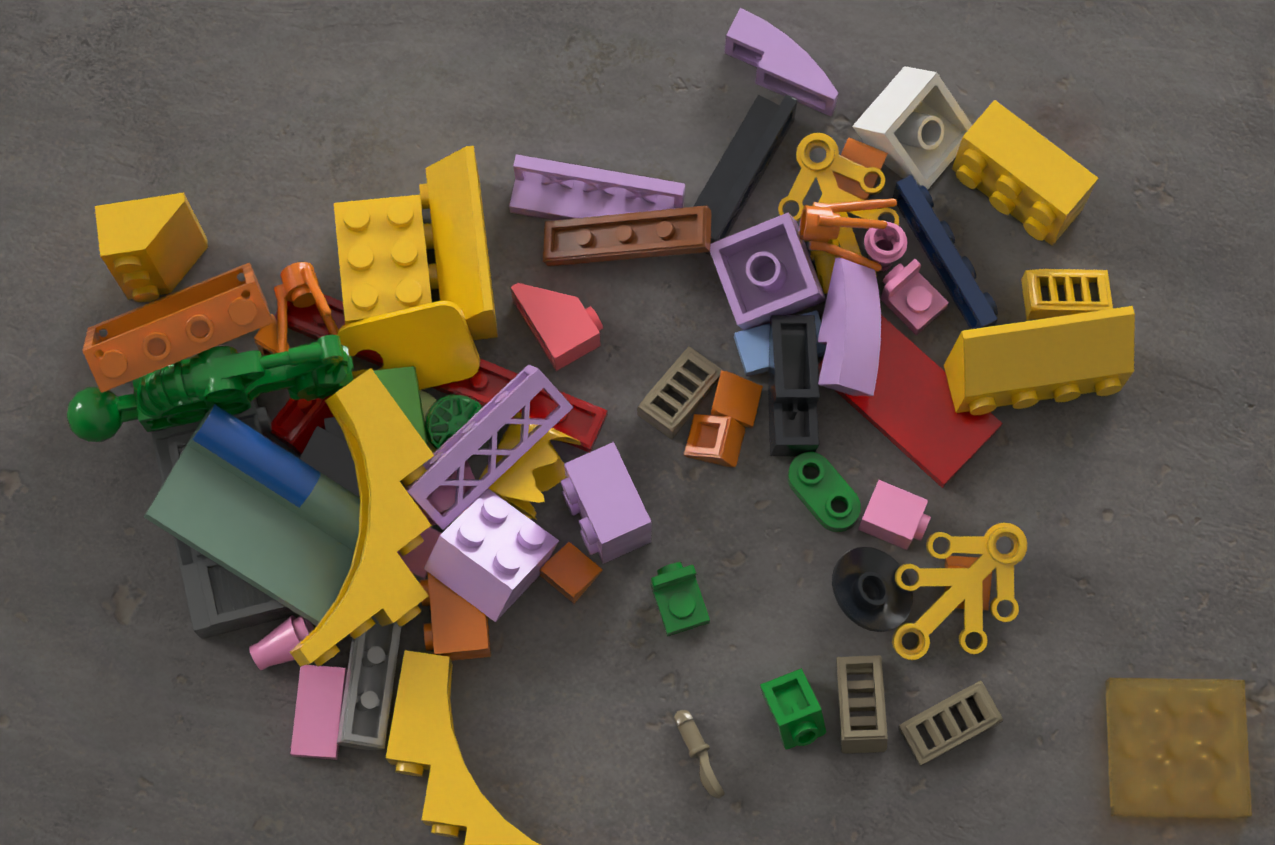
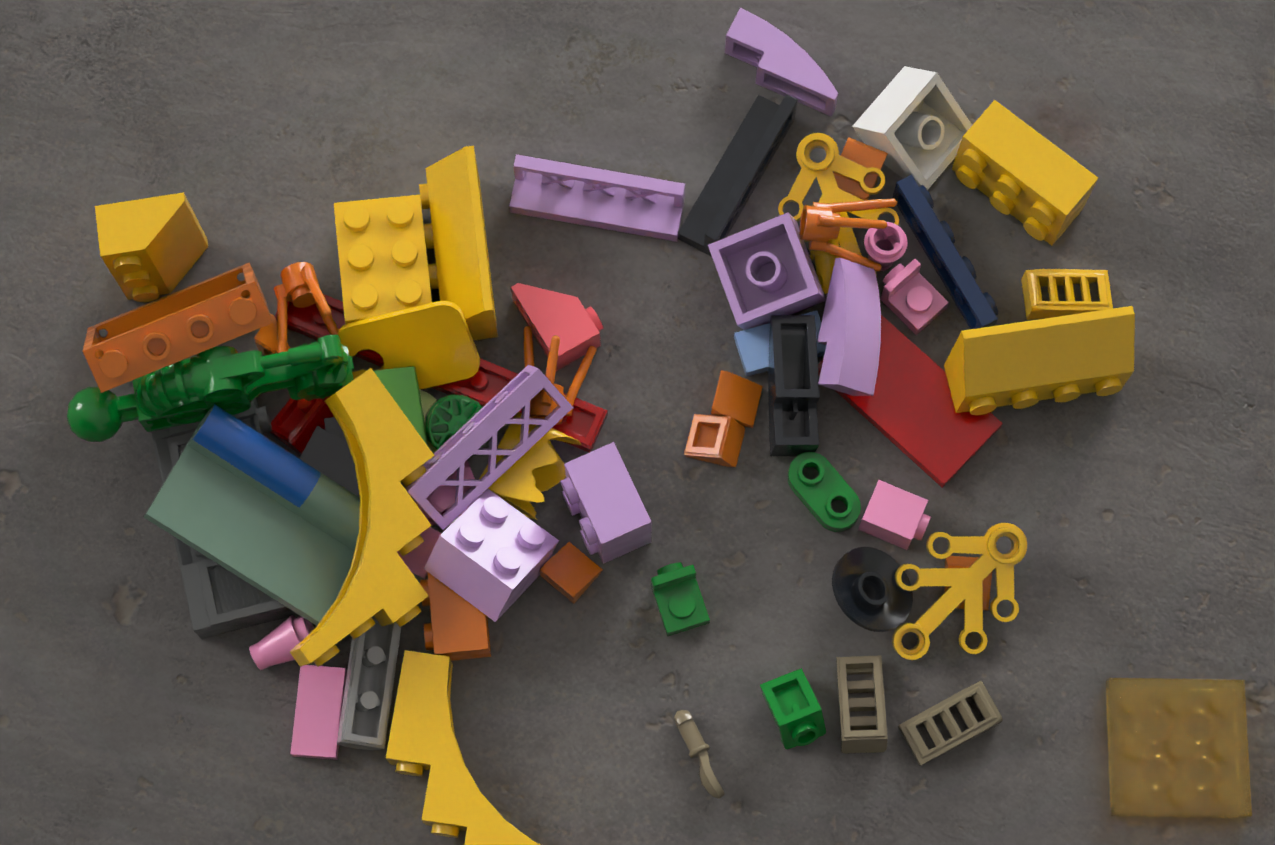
(542, 403): none -> orange plant
(627, 236): dark orange tile -> none
(660, 419): dark tan slope -> none

